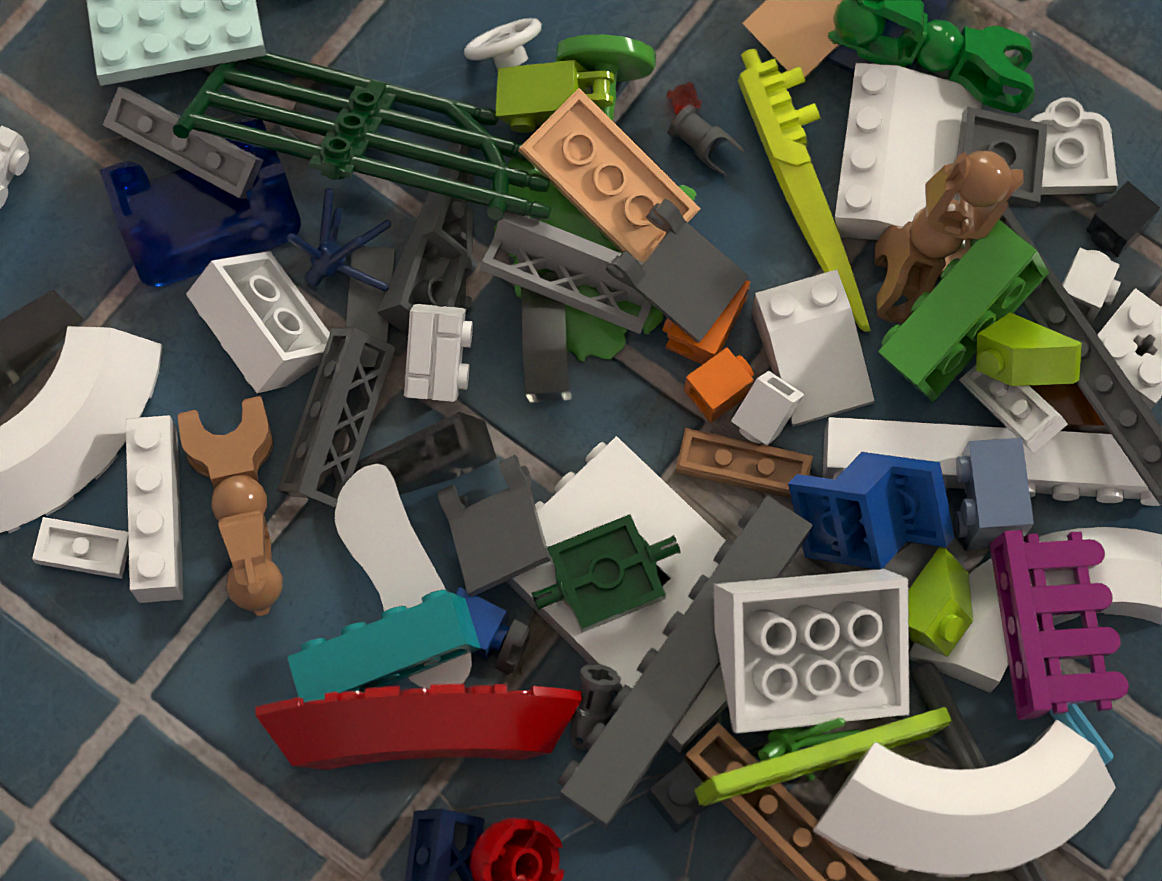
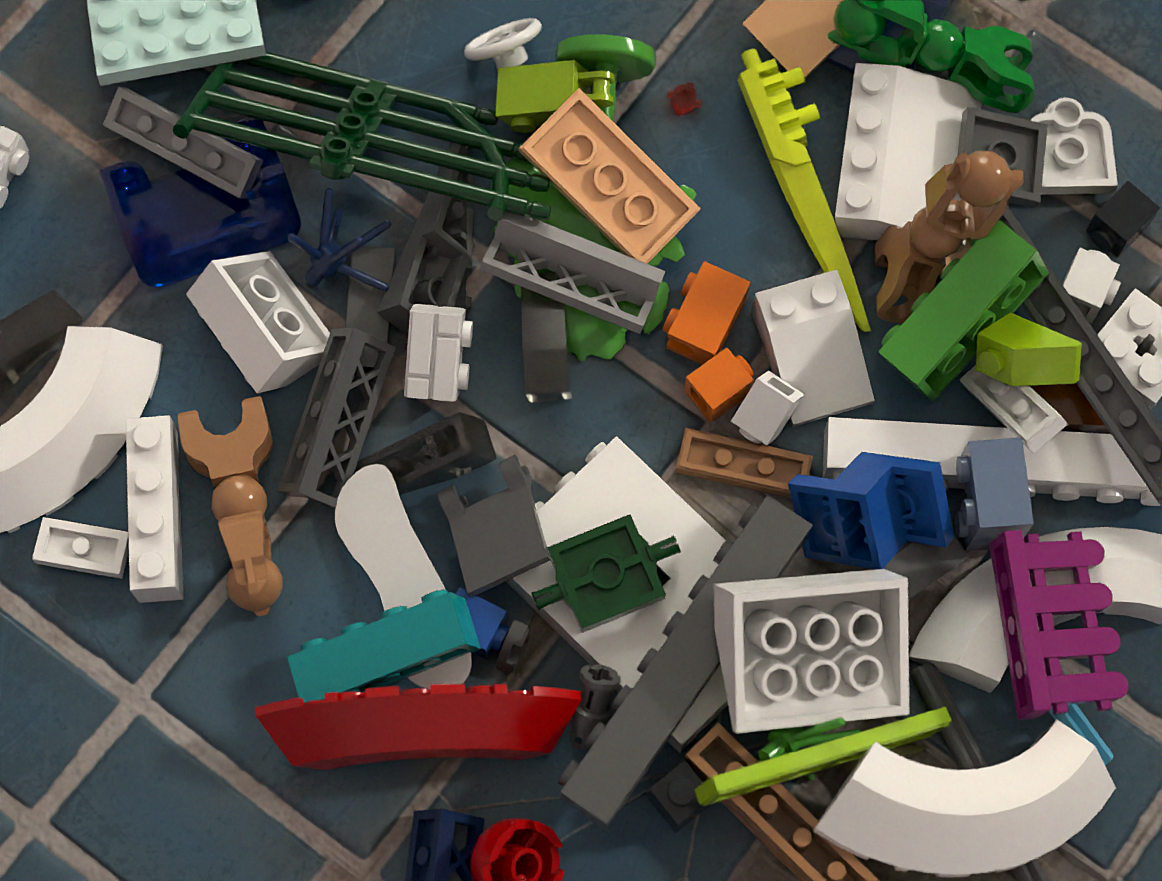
(682, 275): dark grey flag -> none
(700, 135): dark grey piece -> none
(940, 604): lime slope -> none

